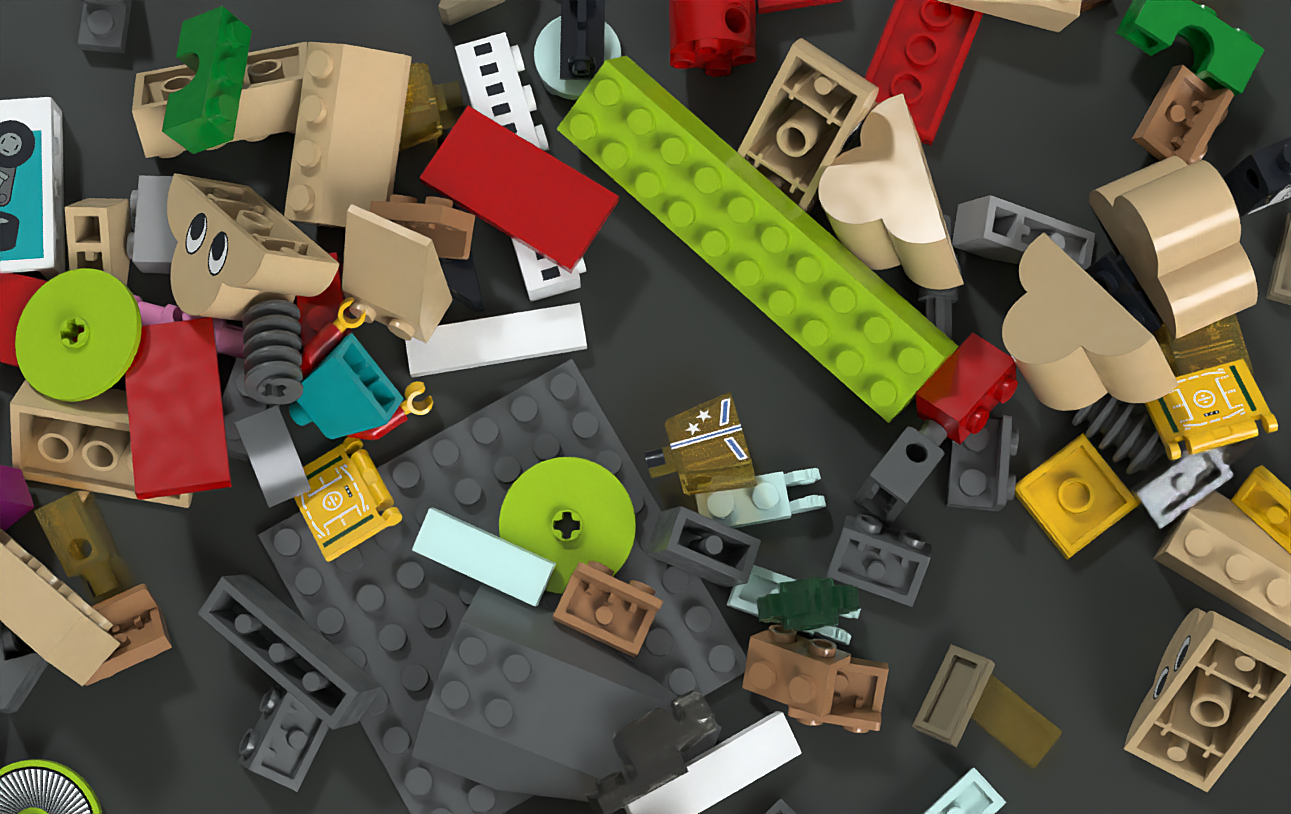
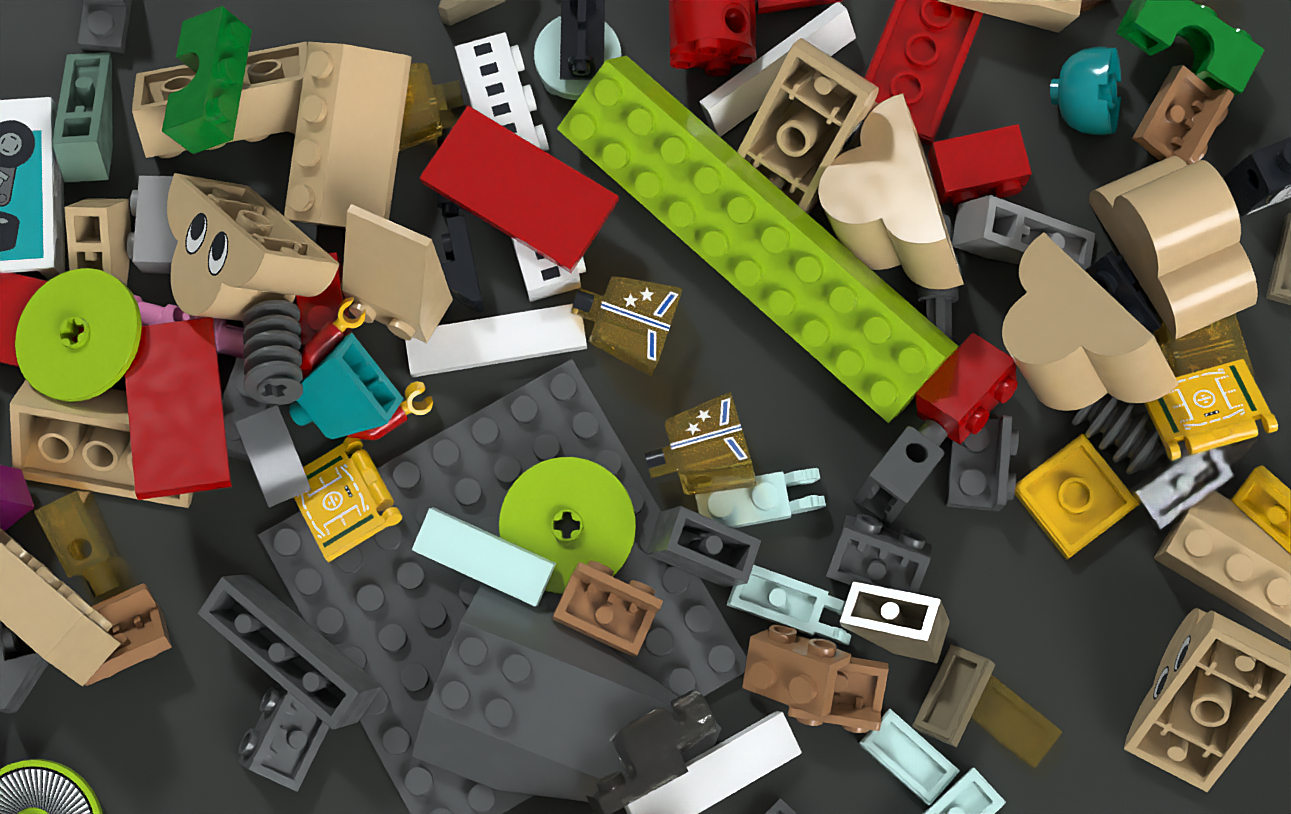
(84, 118): none -> sand green slope
(436, 219): medium nougat bracket -> none
(630, 319): none -> clear yellow torso
(748, 89): none -> white tile
(808, 604): clear green gear -> none
(897, 620): none -> dark tan slope
(909, 757): none -> light aqua tile
(979, 165): none -> red brick
(1089, 91): none -> teal cylinder

